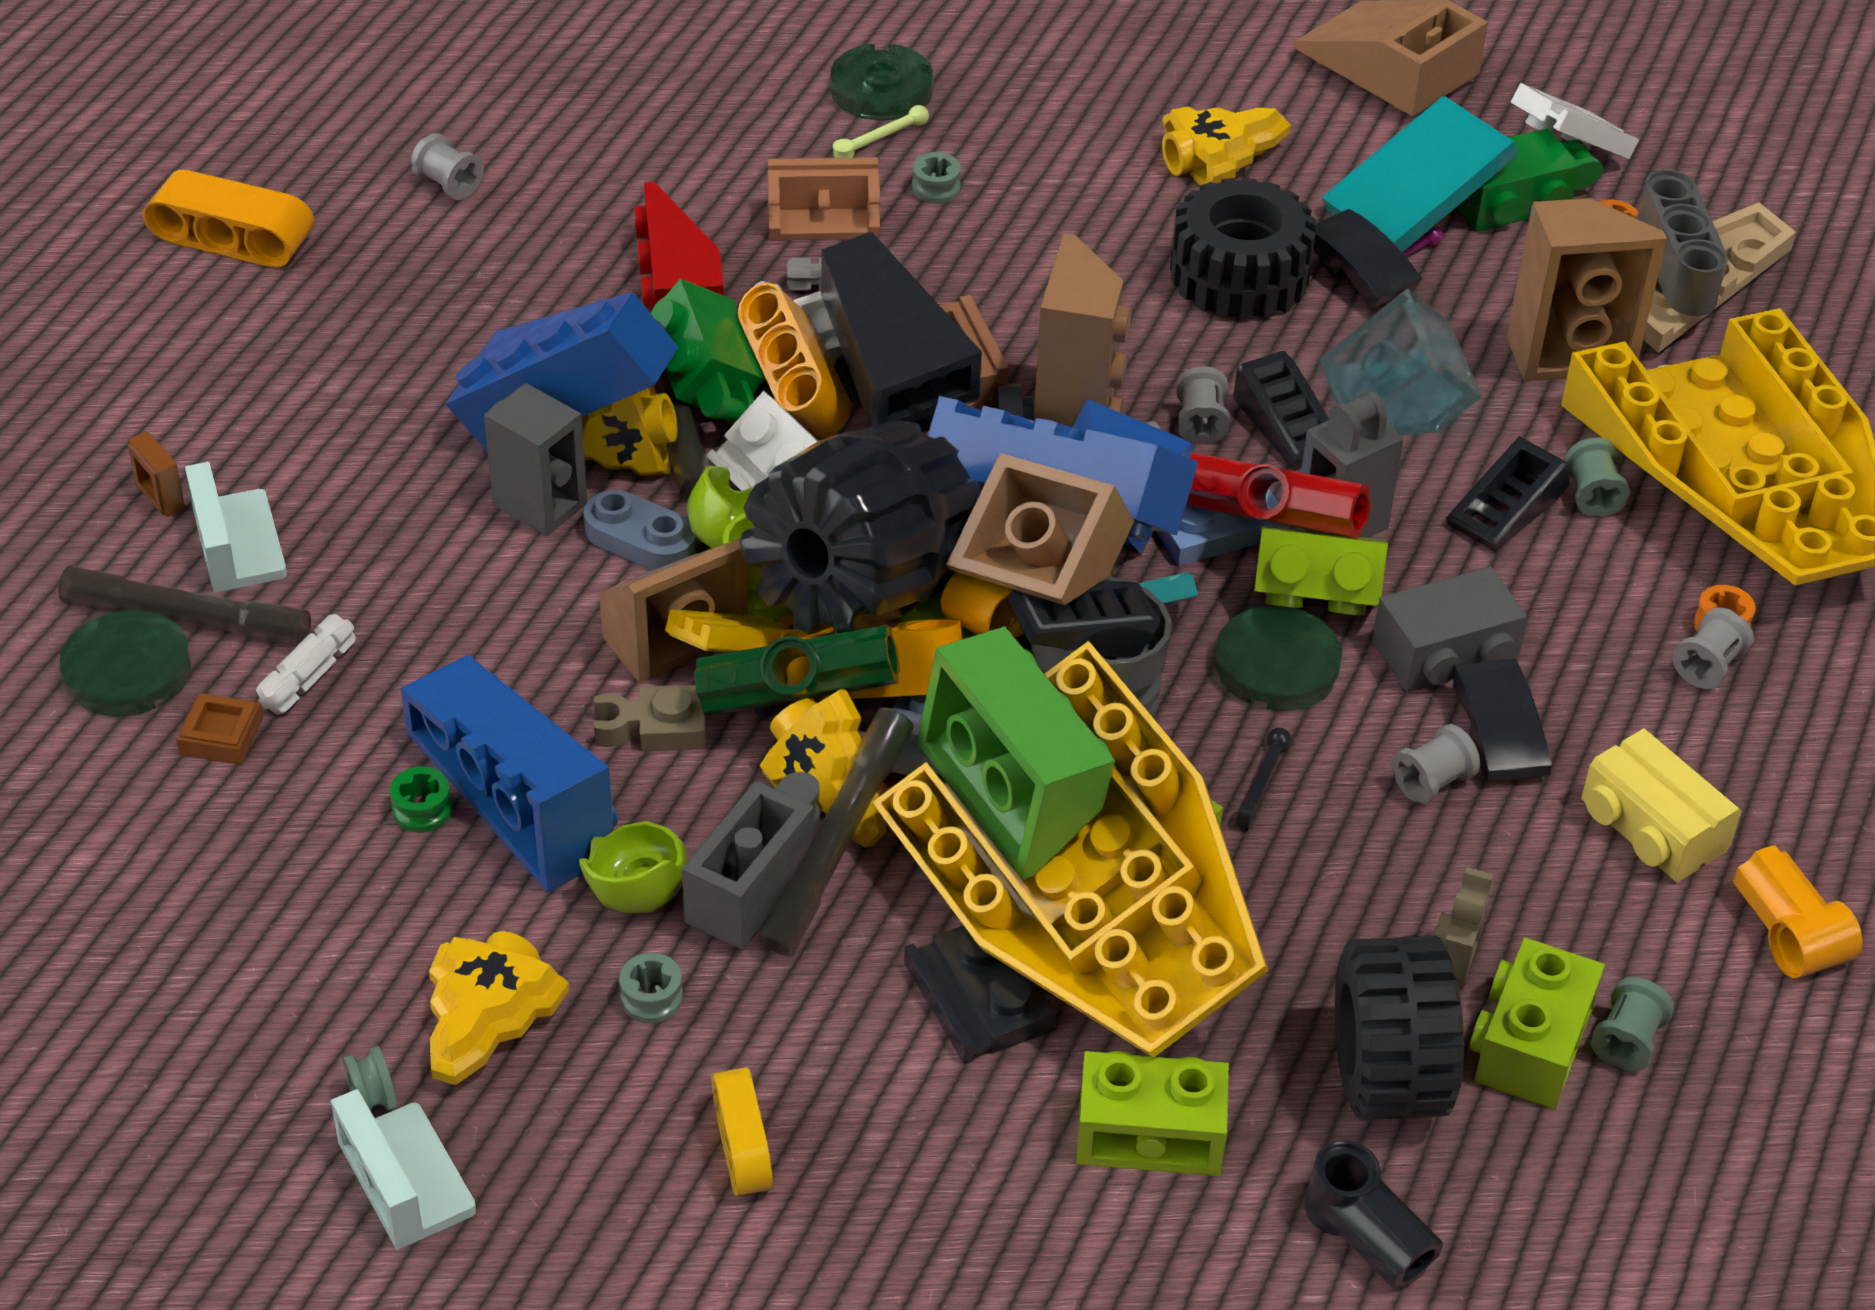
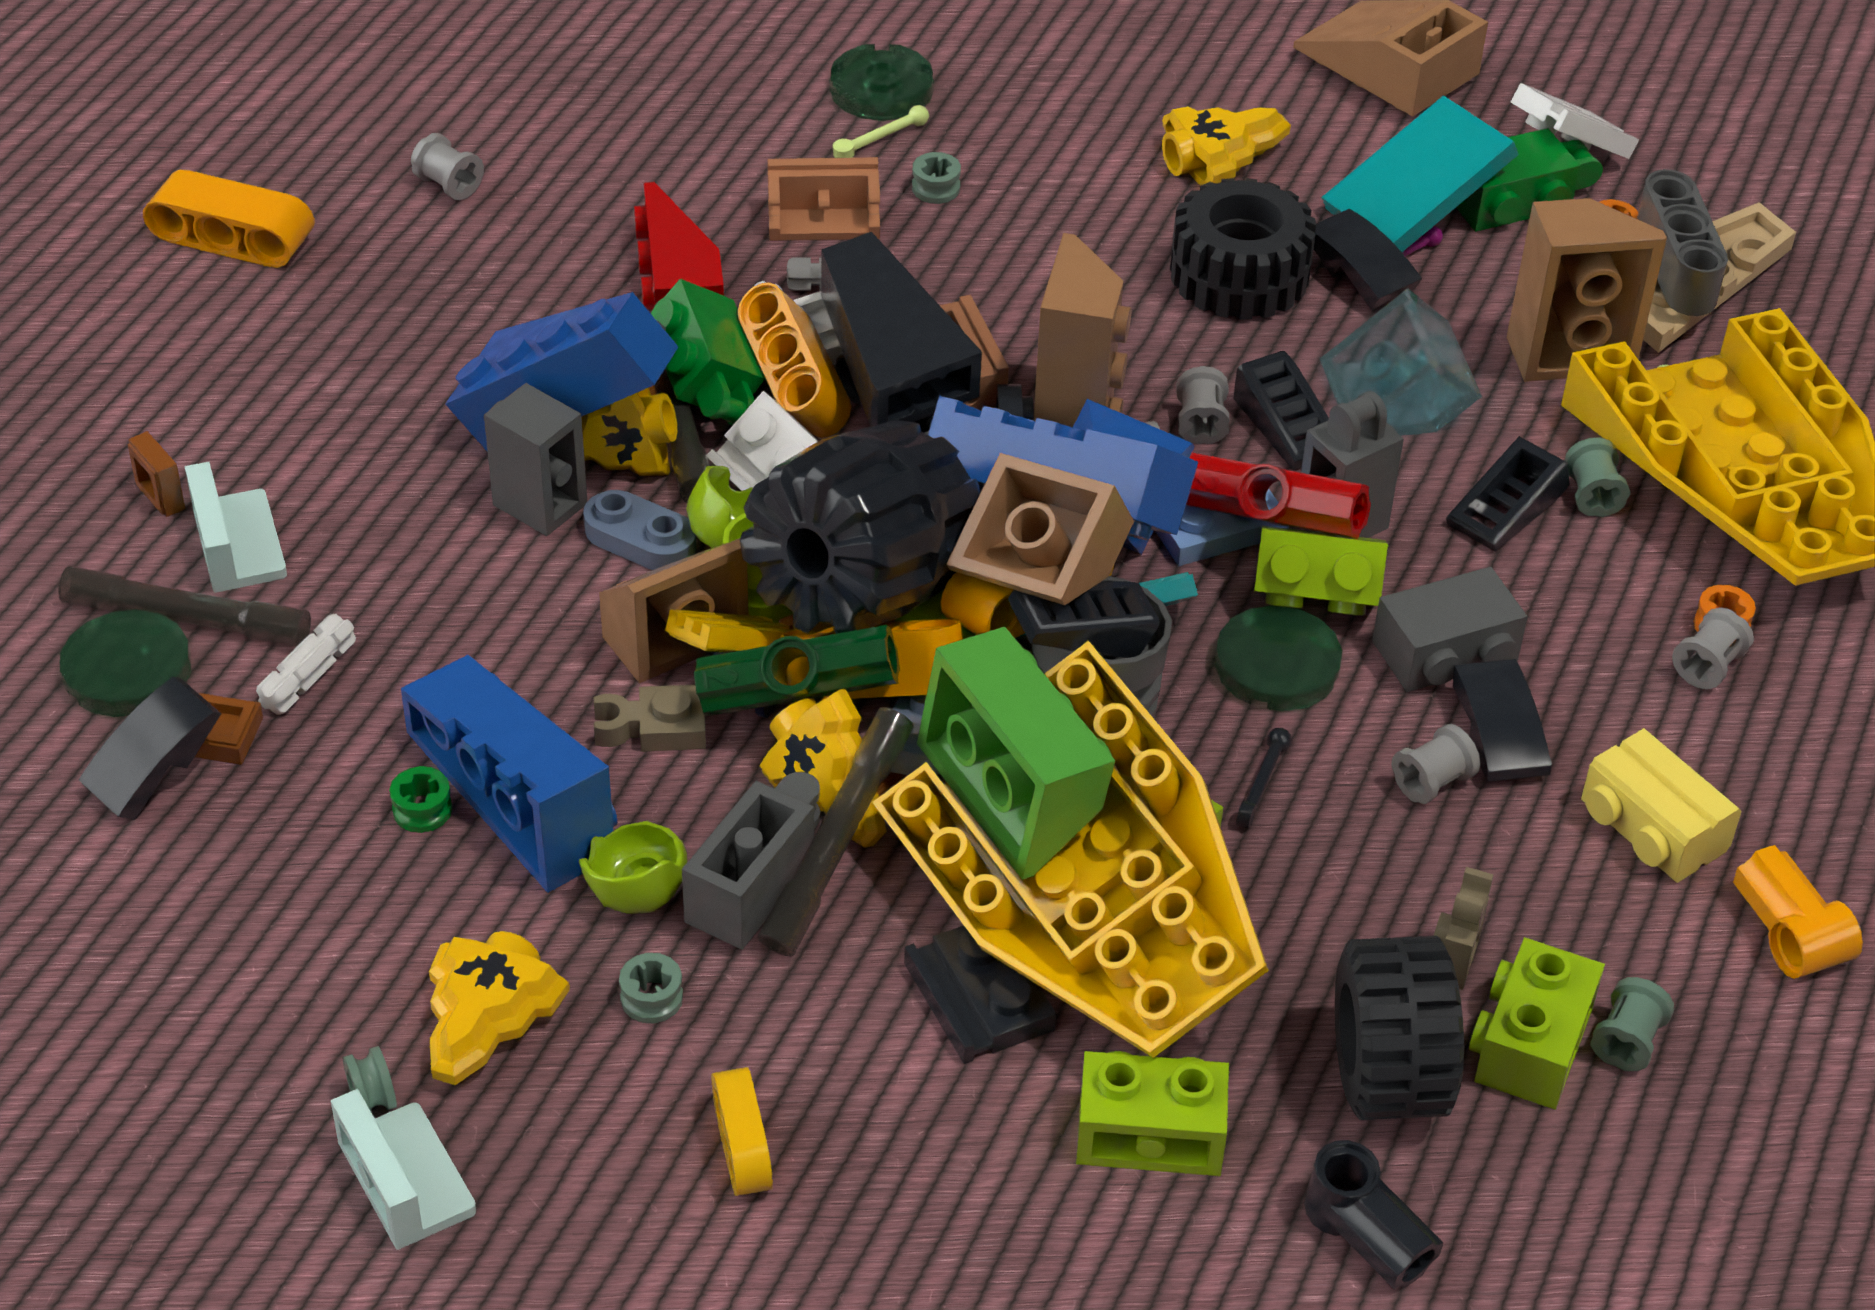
(156, 734): none -> slope

